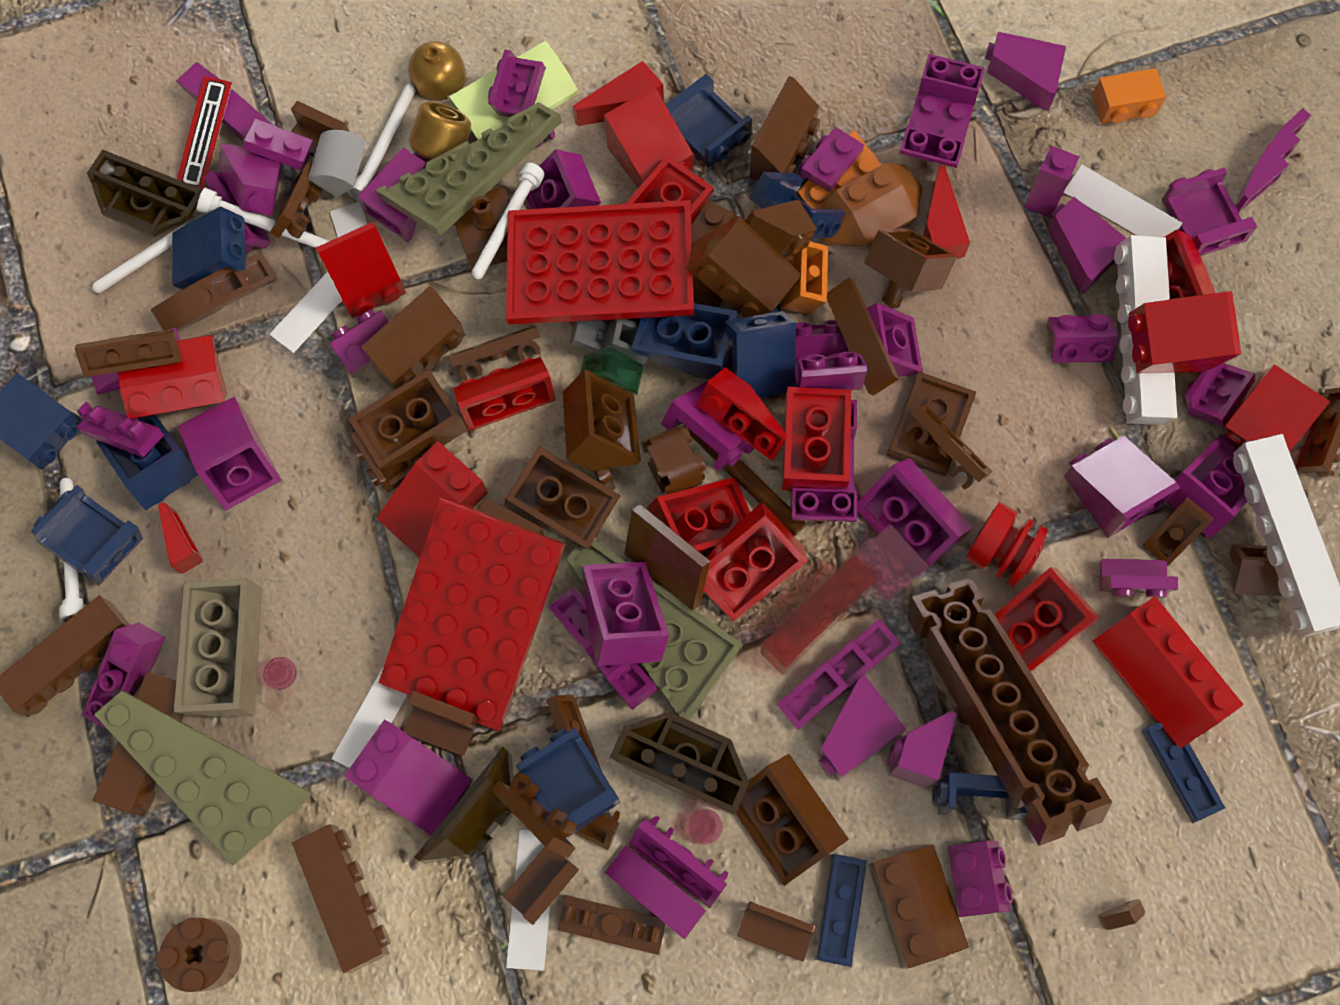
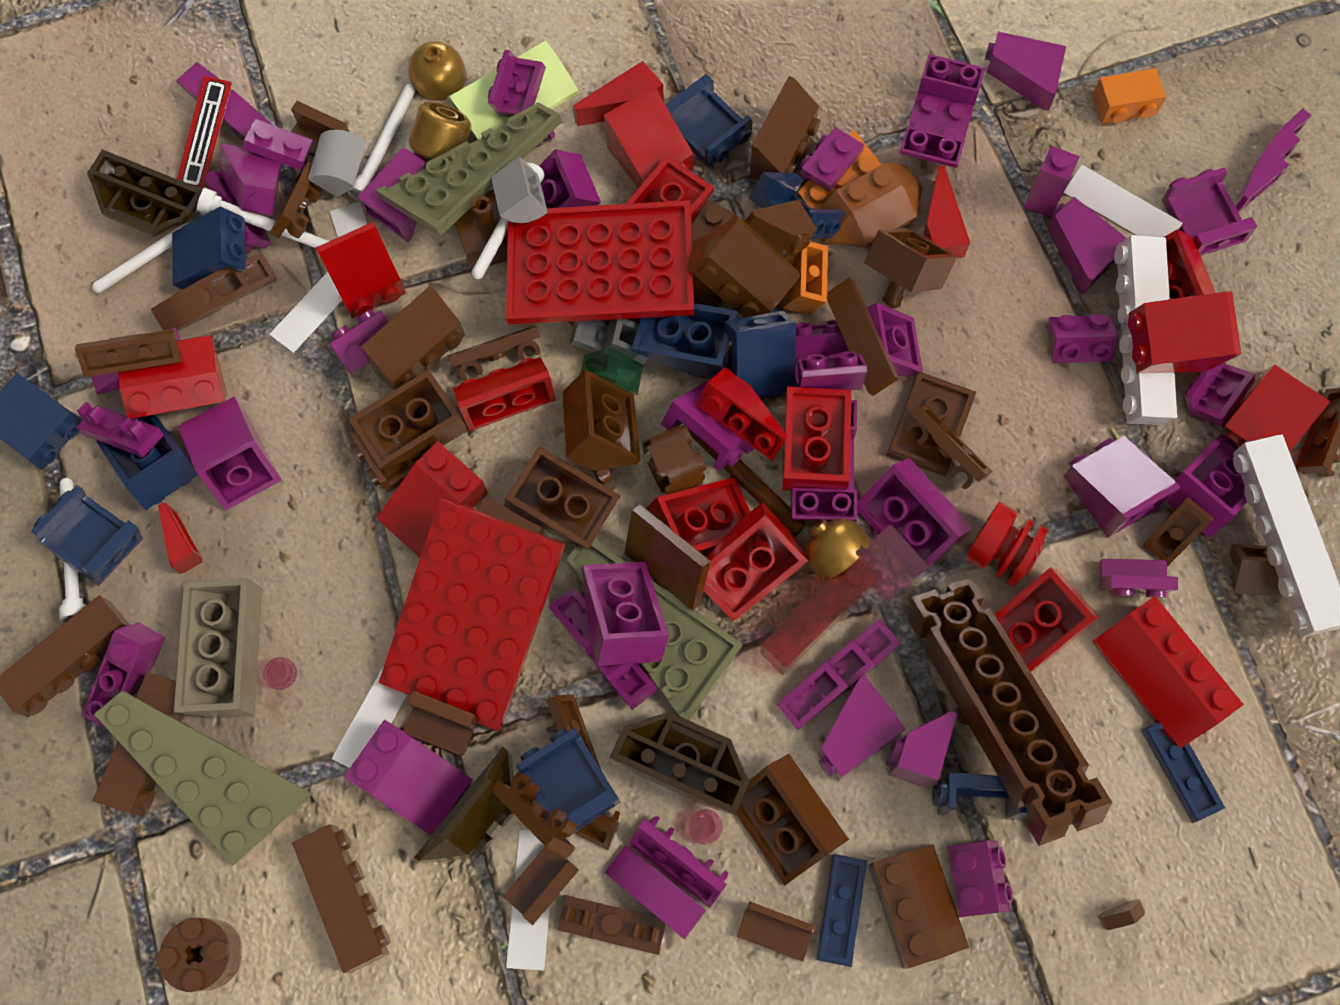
(519, 192): none -> light grey brick
(834, 546): none -> pearl gold cylinder

